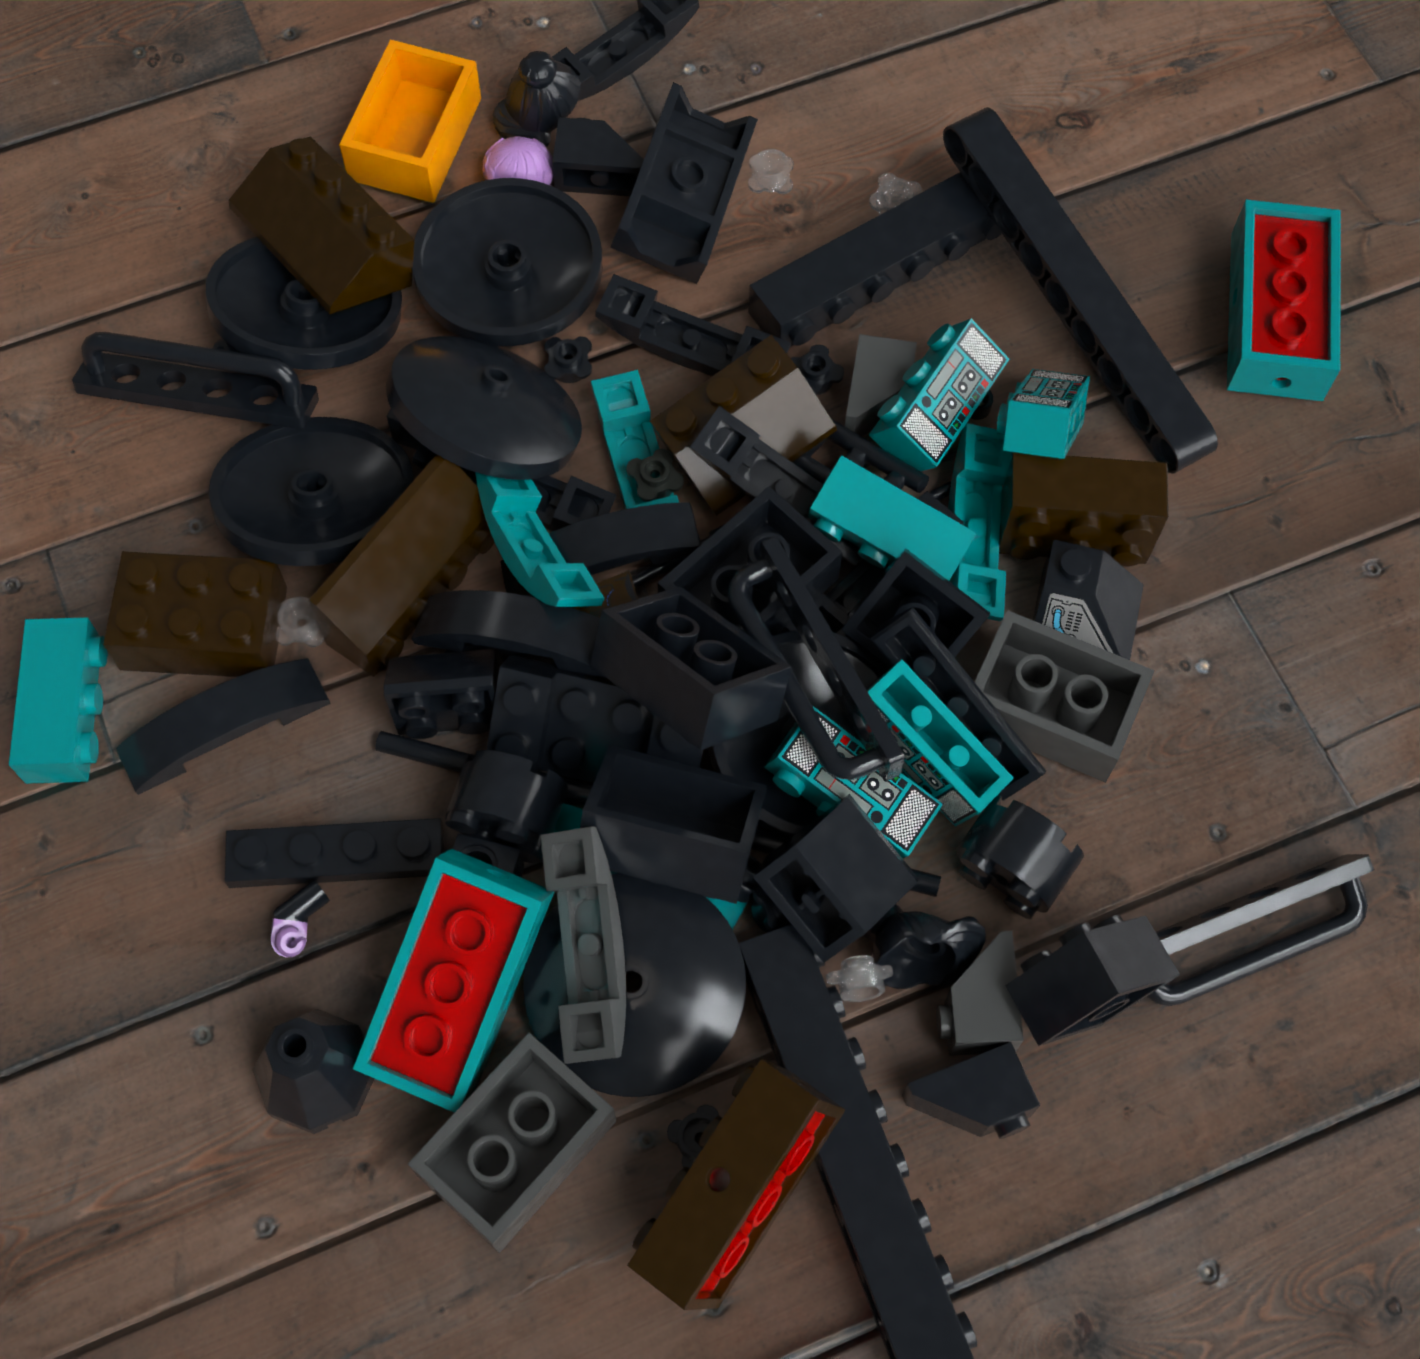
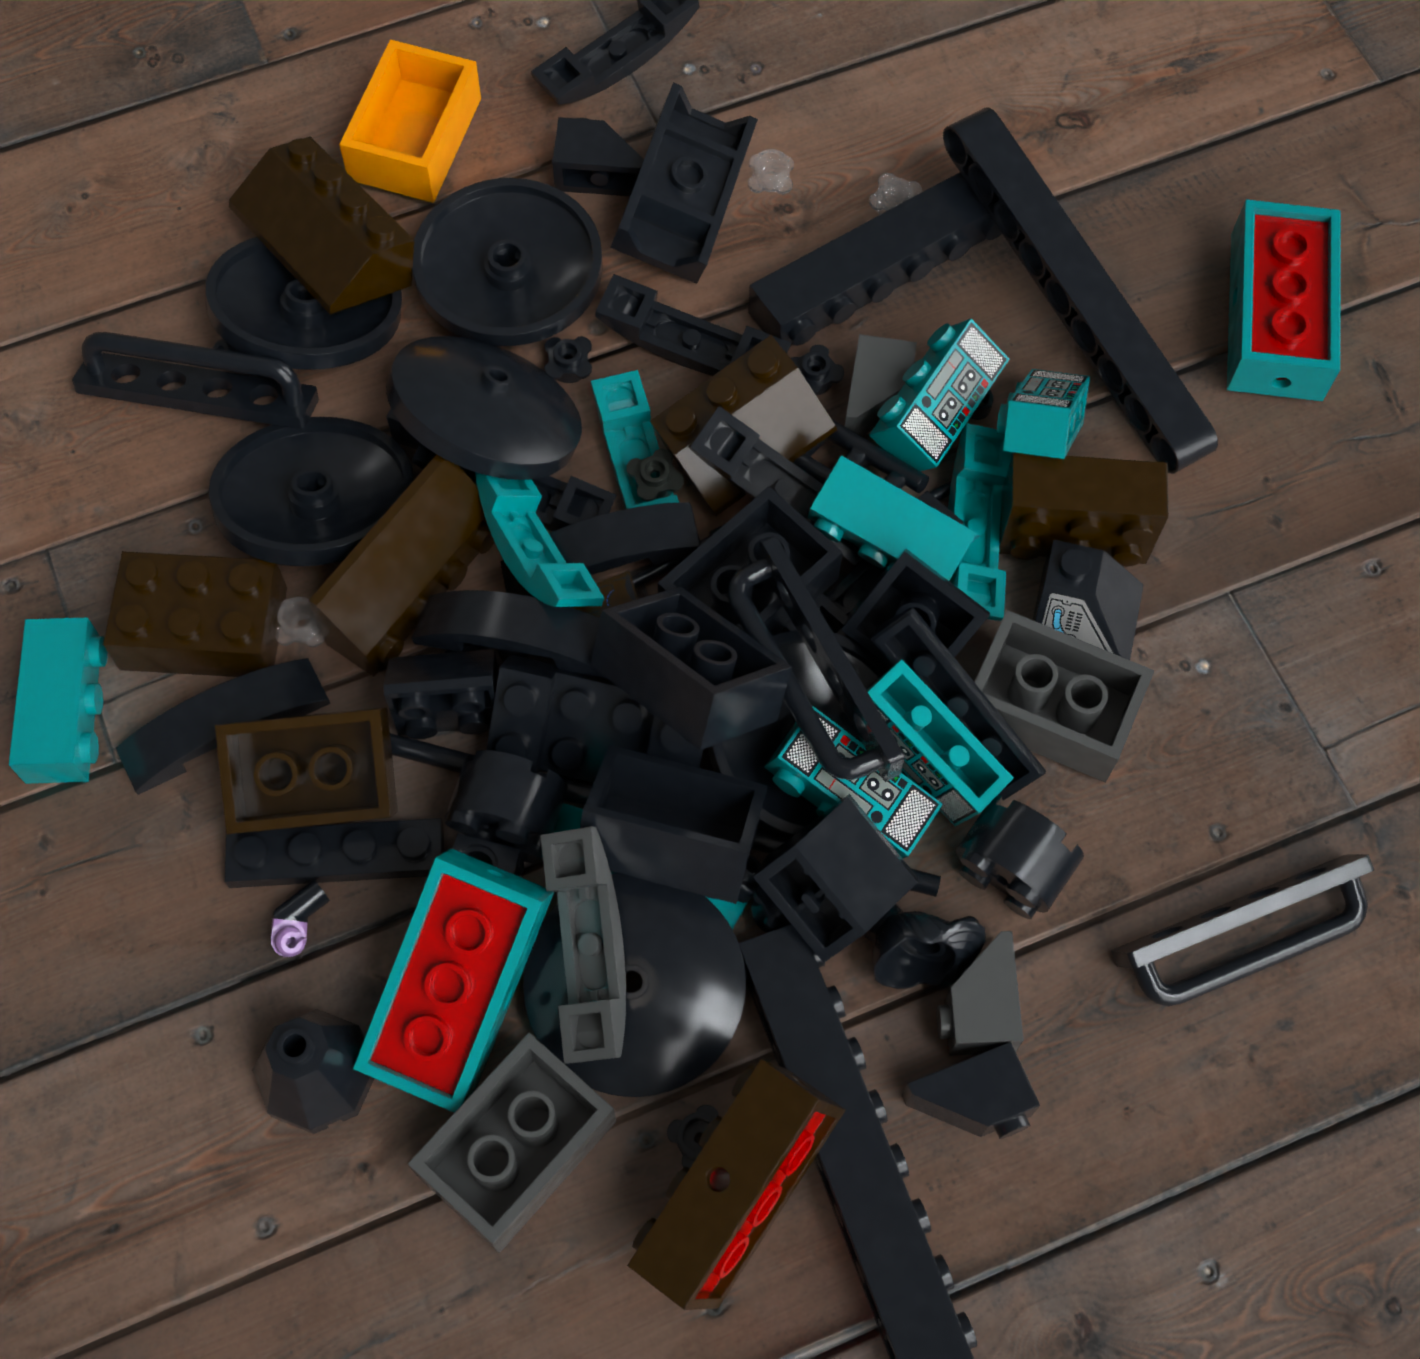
(306, 770): none -> dark brown brick
(518, 159): lavender hair -> none
(536, 98): black hair -> none
(860, 978): clear plate -> none
(1090, 977): black brick -> none

